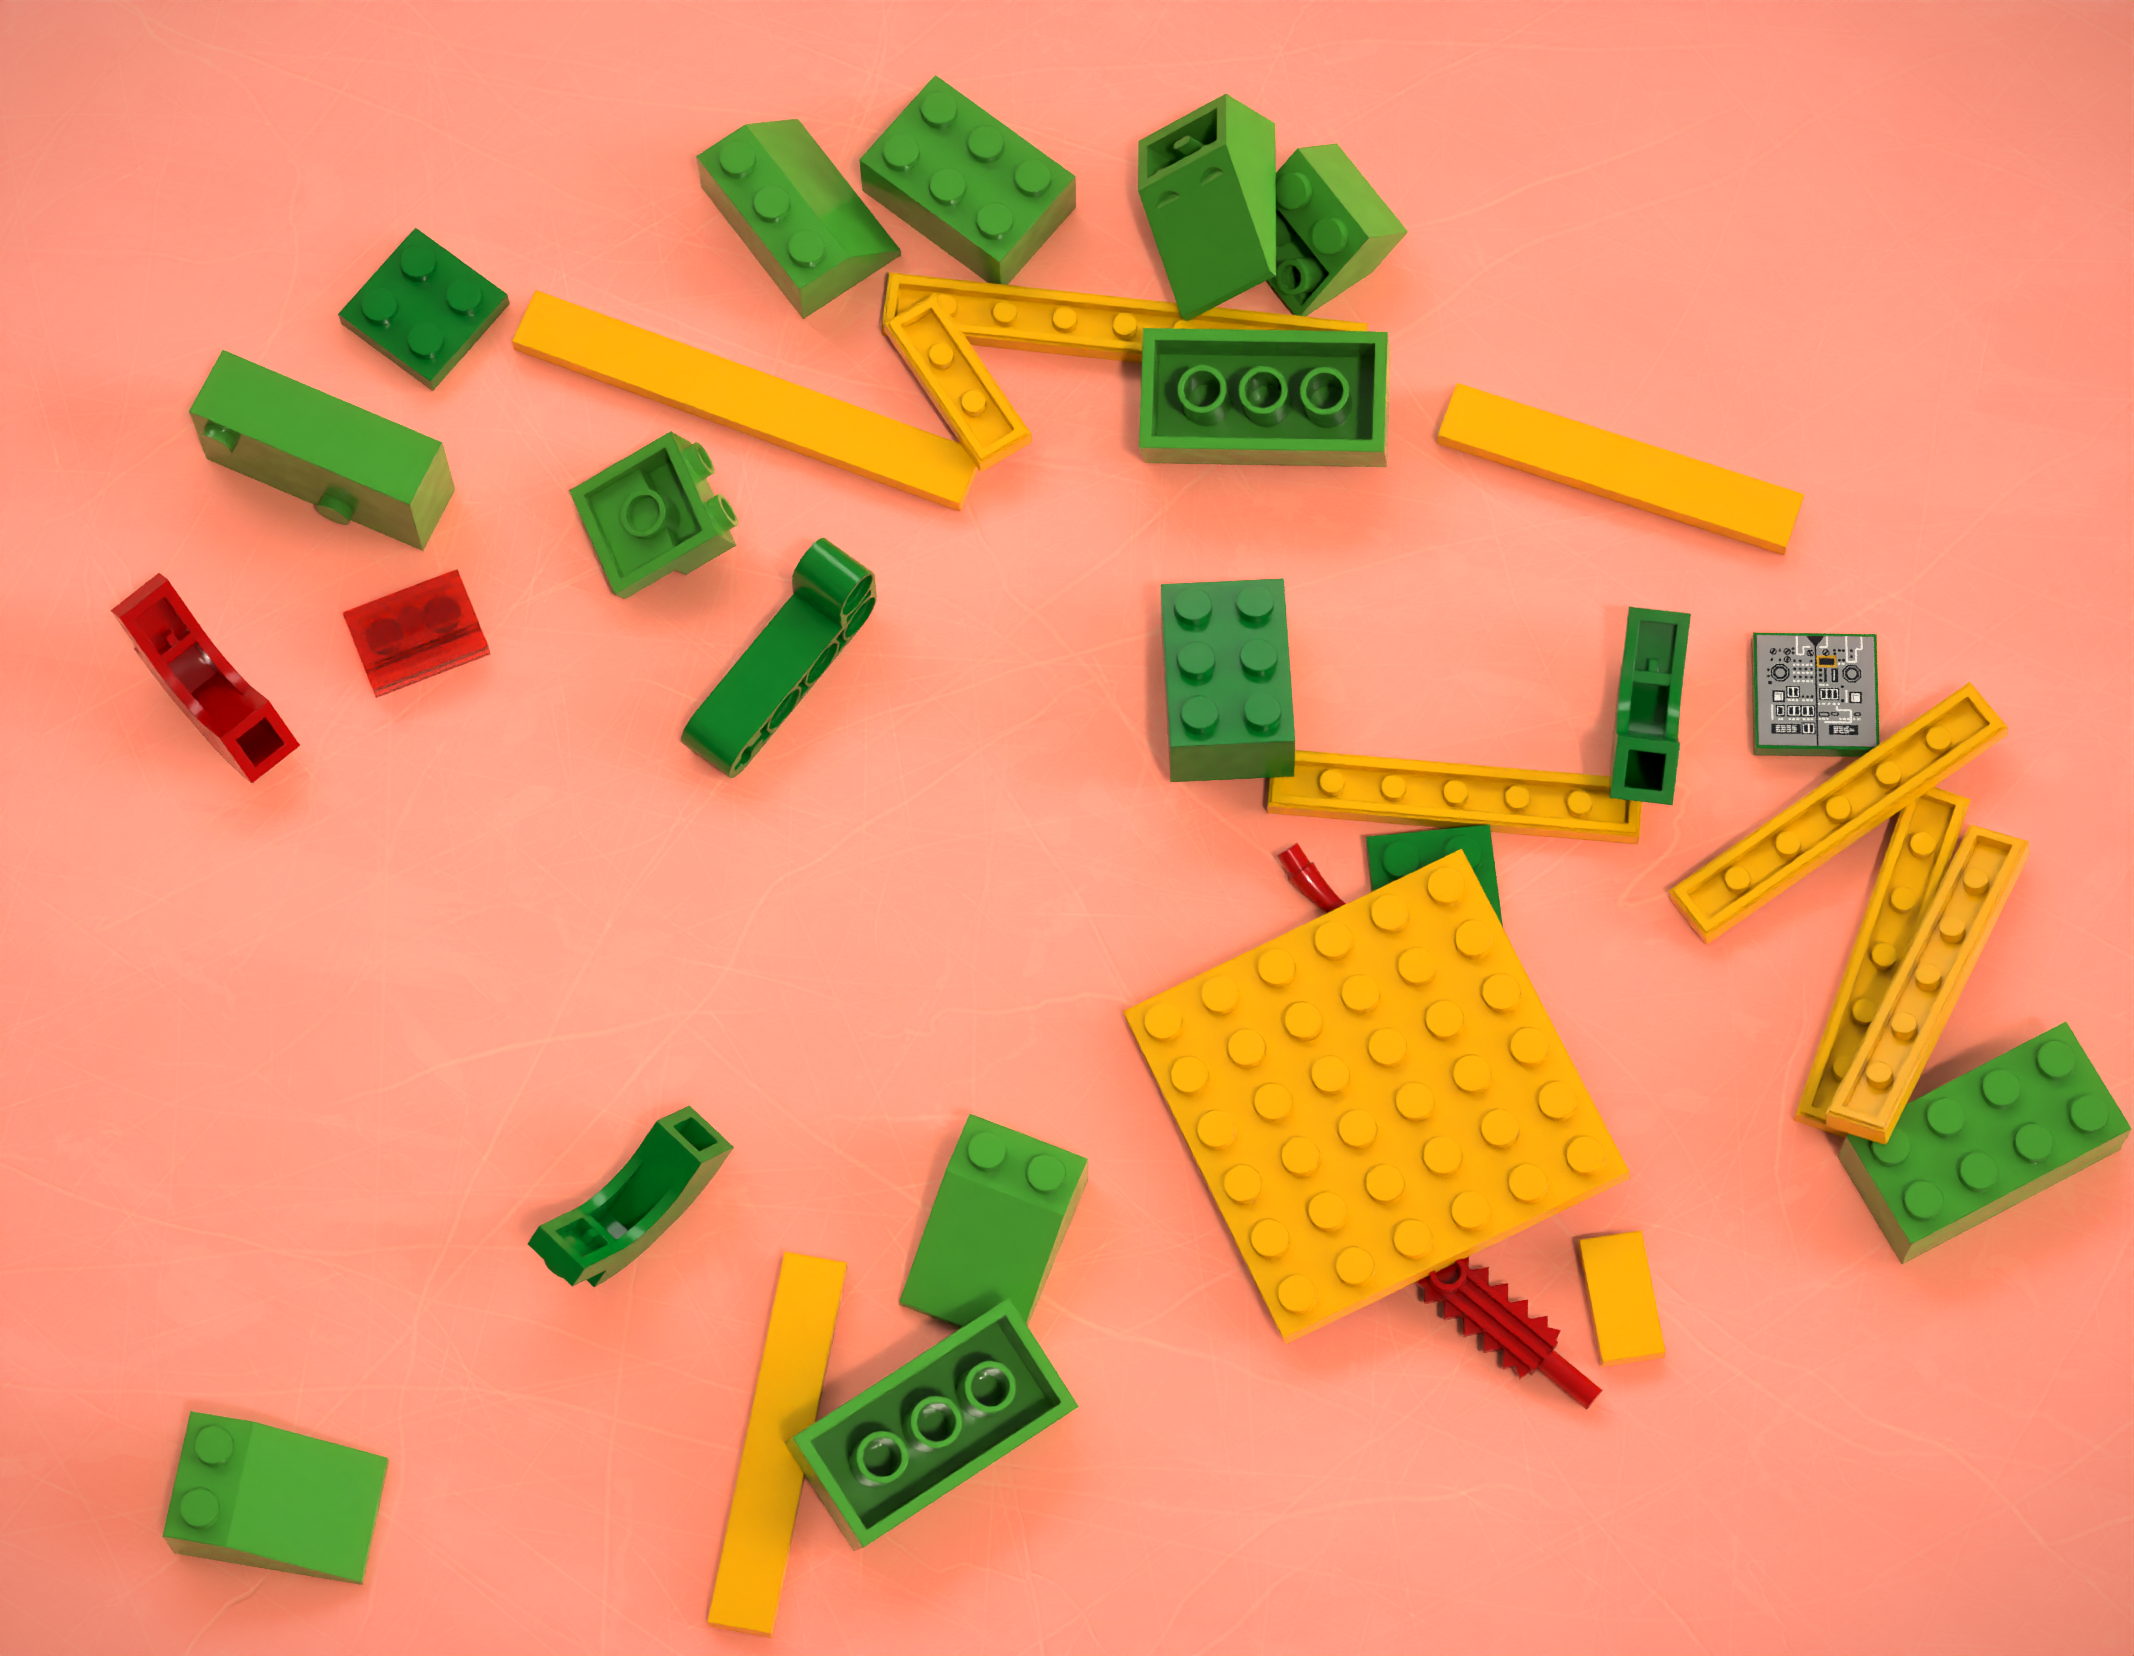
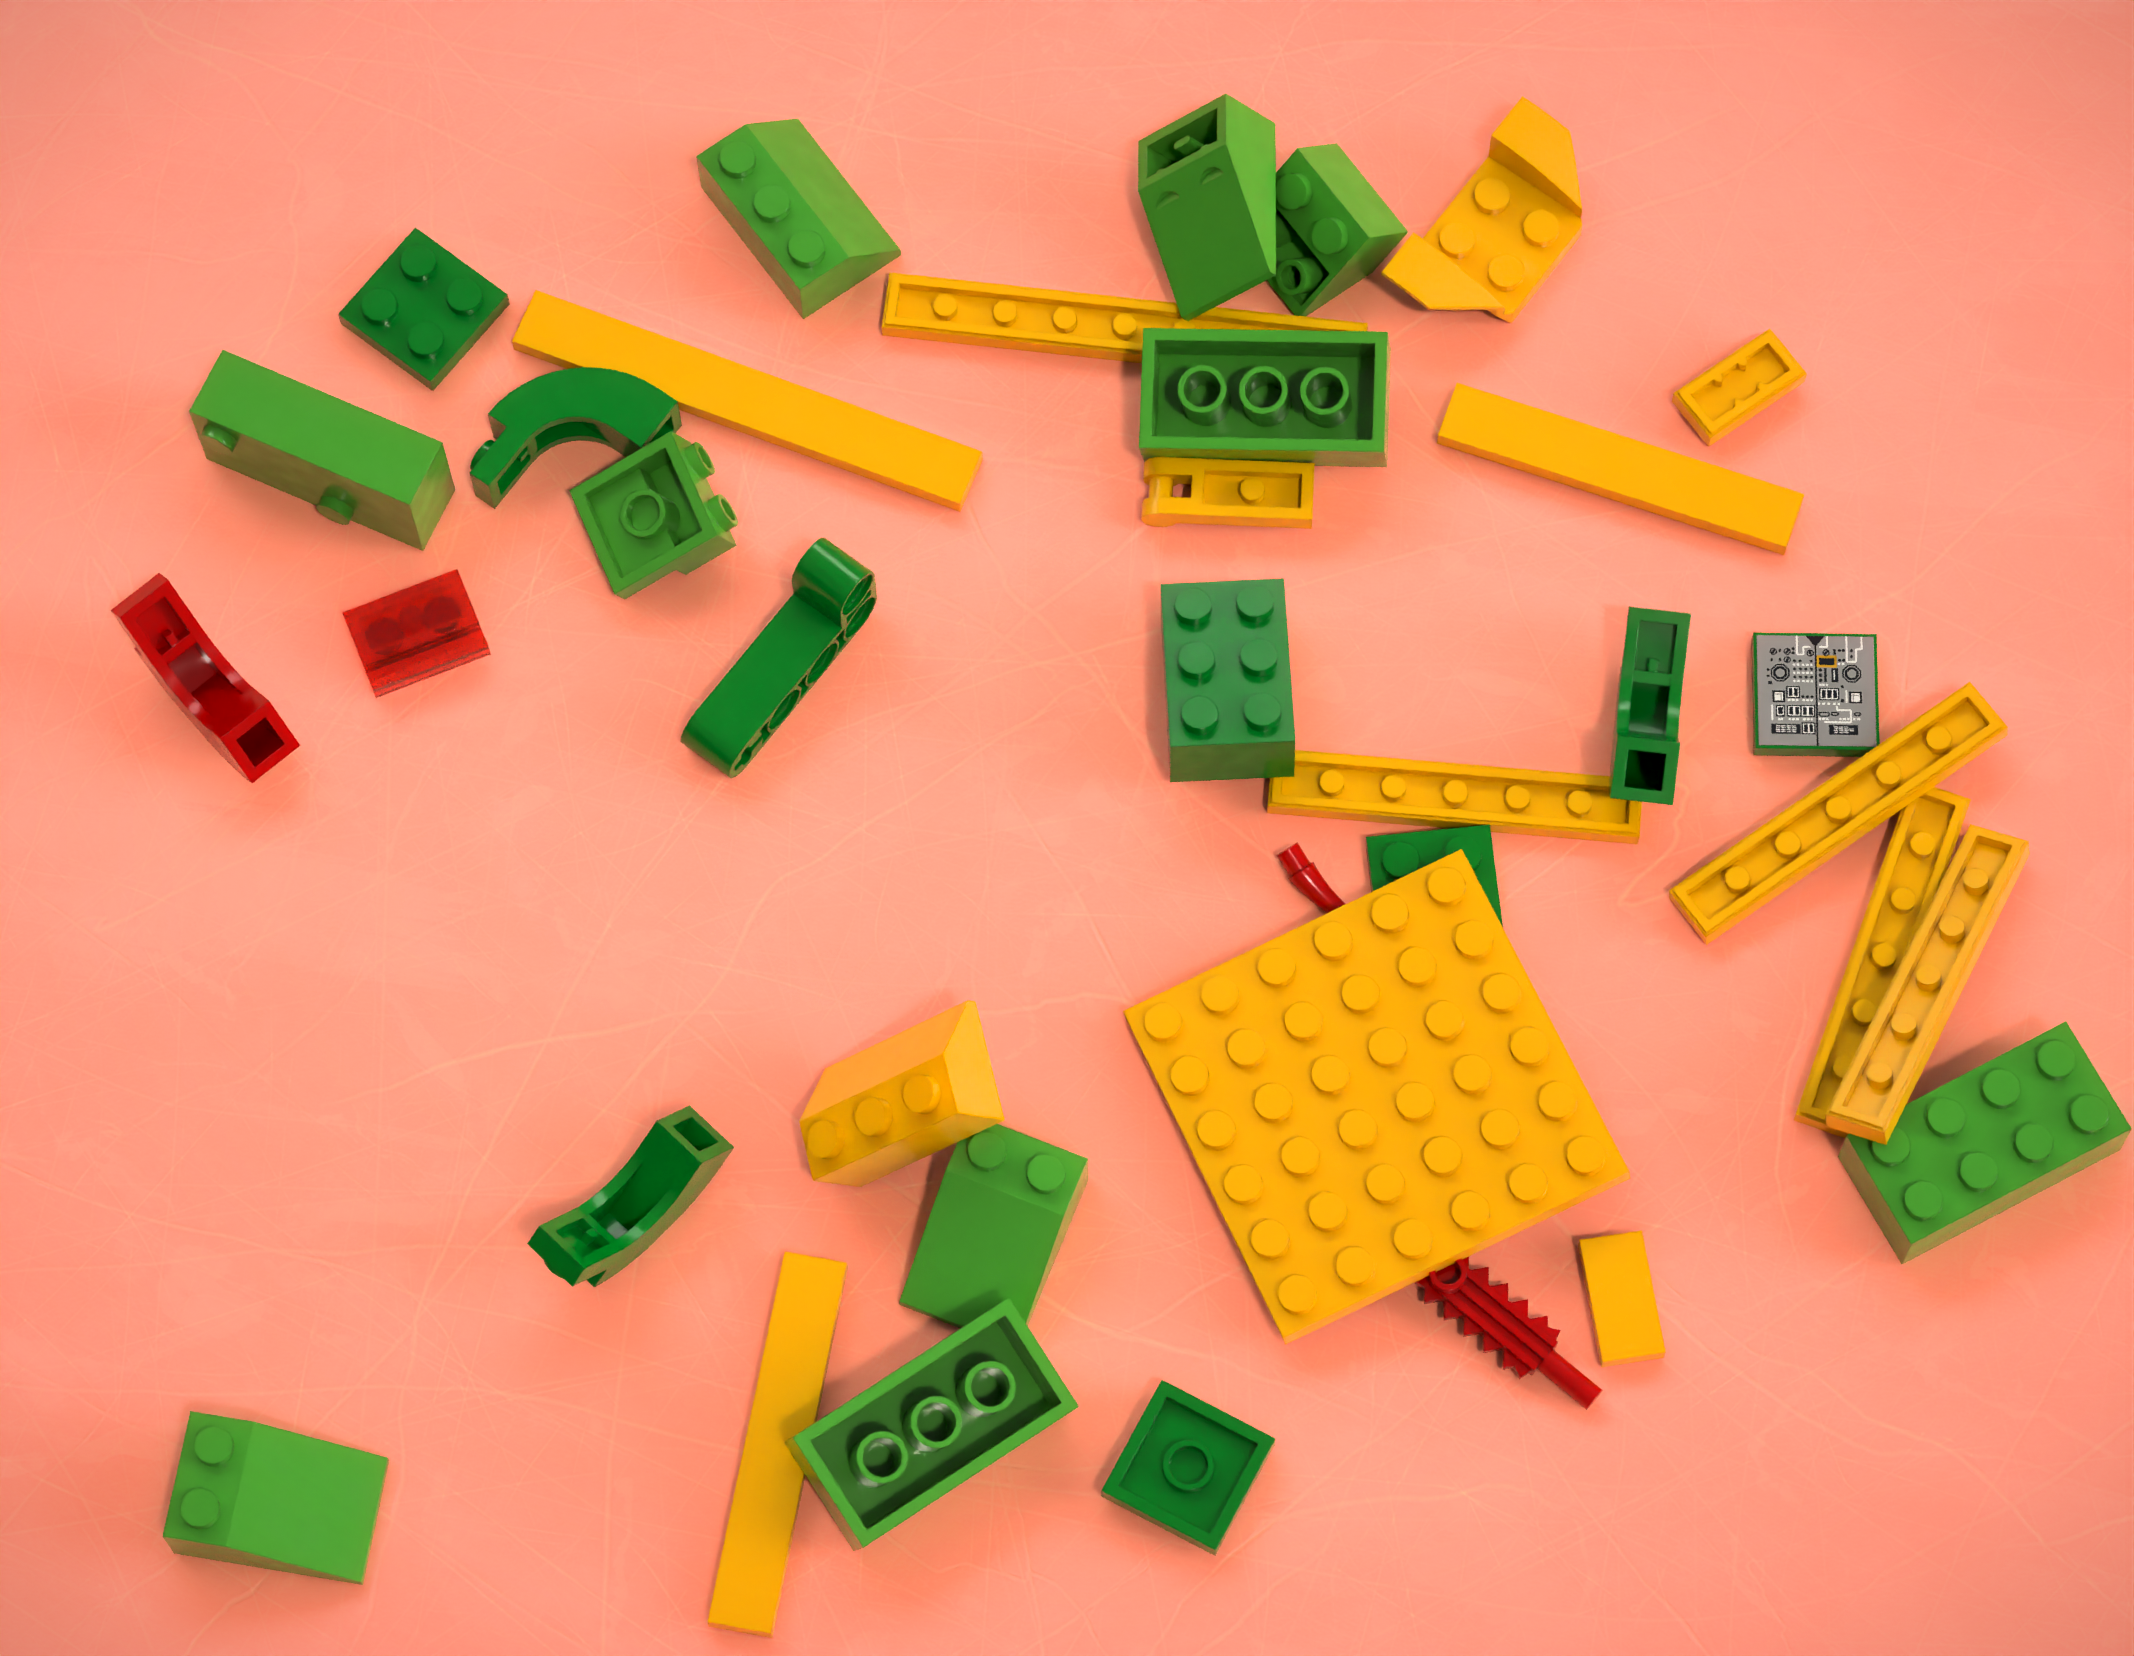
(565, 408): none -> green arch
(901, 1100): none -> yellow slope
(958, 382): yellow tile -> none
(968, 182): bright green brick -> none
(1188, 1467): none -> green plate
(1229, 492): none -> yellow plate
(1502, 226): none -> yellow piece
(1739, 387): none -> yellow plate

